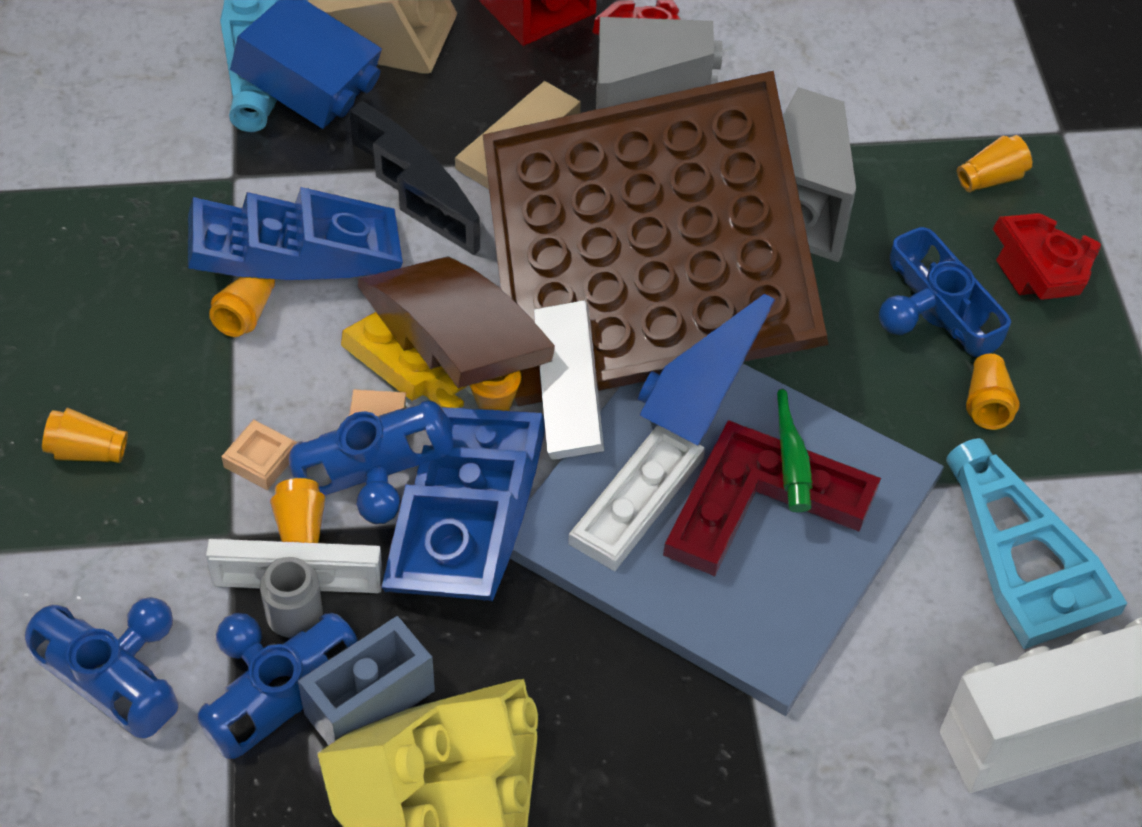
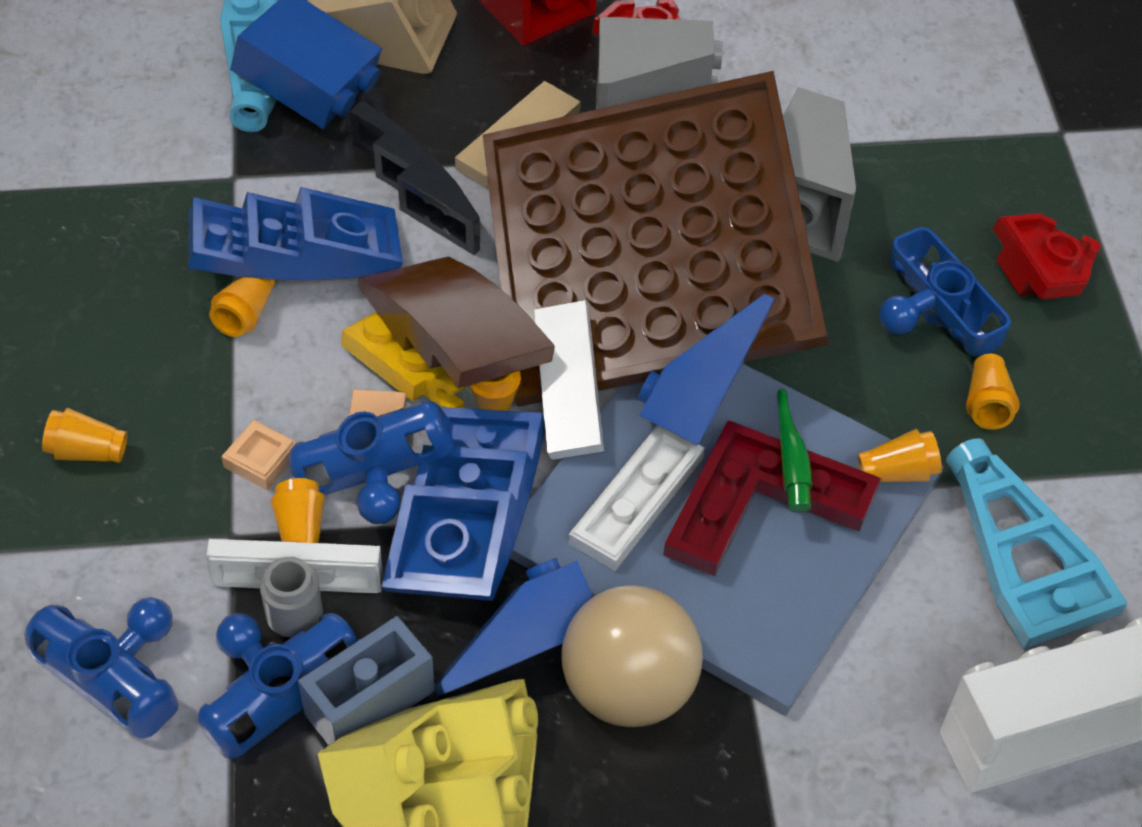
(523, 626): none -> blue slope
(632, 656): none -> tan piece
(903, 459): none -> light orange cone
(996, 164): light orange cone -> none

